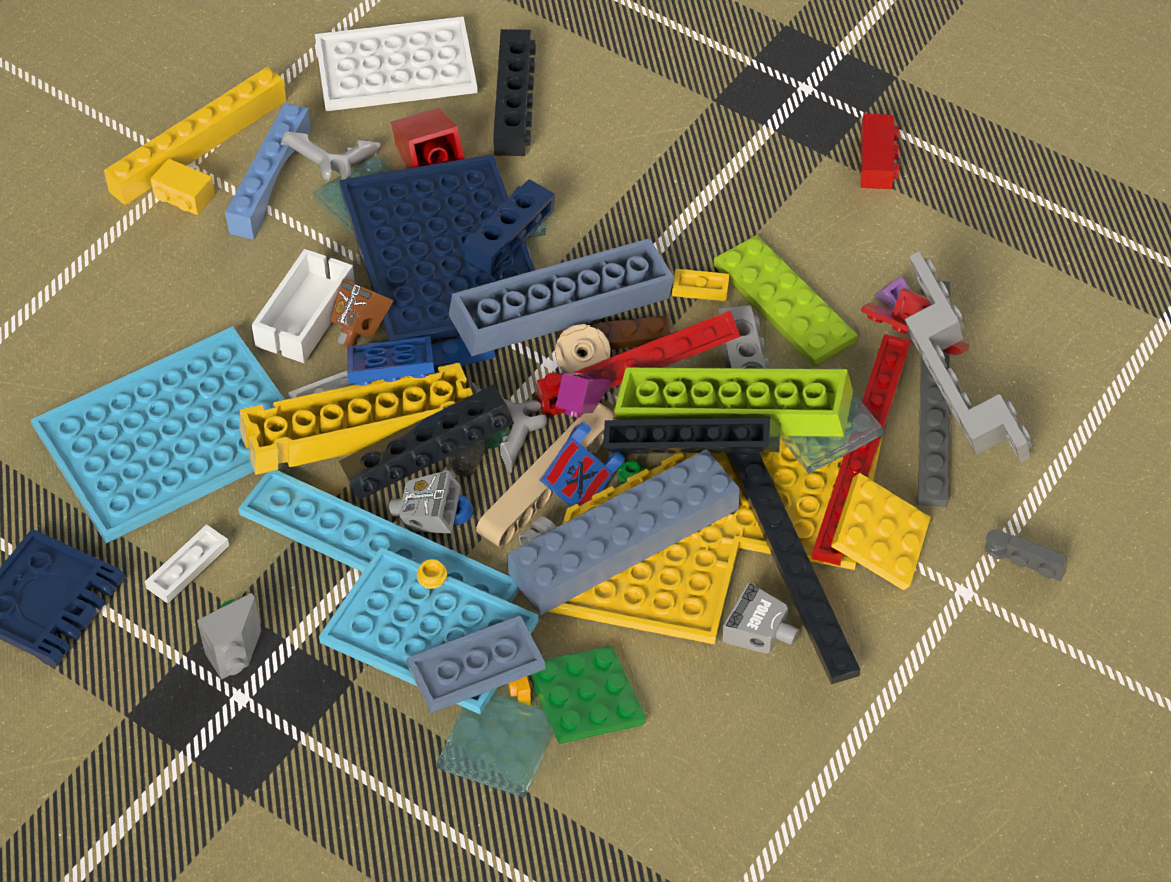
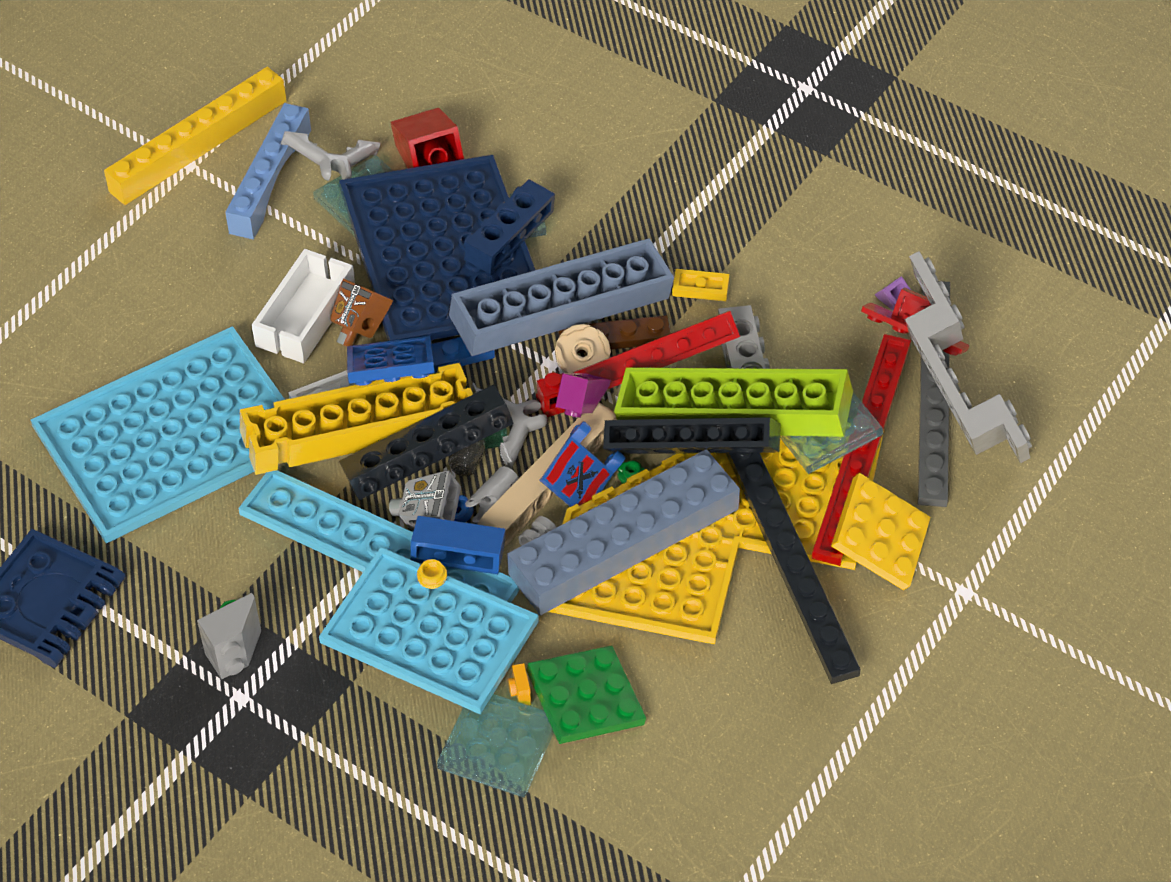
(182, 186): yellow brick -> none
(187, 563): white plate -> none
(395, 63): white plate -> none
(458, 544): none -> blue brick
(475, 663): sand blue plate -> none
(492, 490): none -> light grey piece
(513, 93): black brick -> none
(758, 622): light grey torso -> none
(785, 300): lime plate -> none
(878, 151): red brick -> none
(1026, 553): dark grey hinge -> none

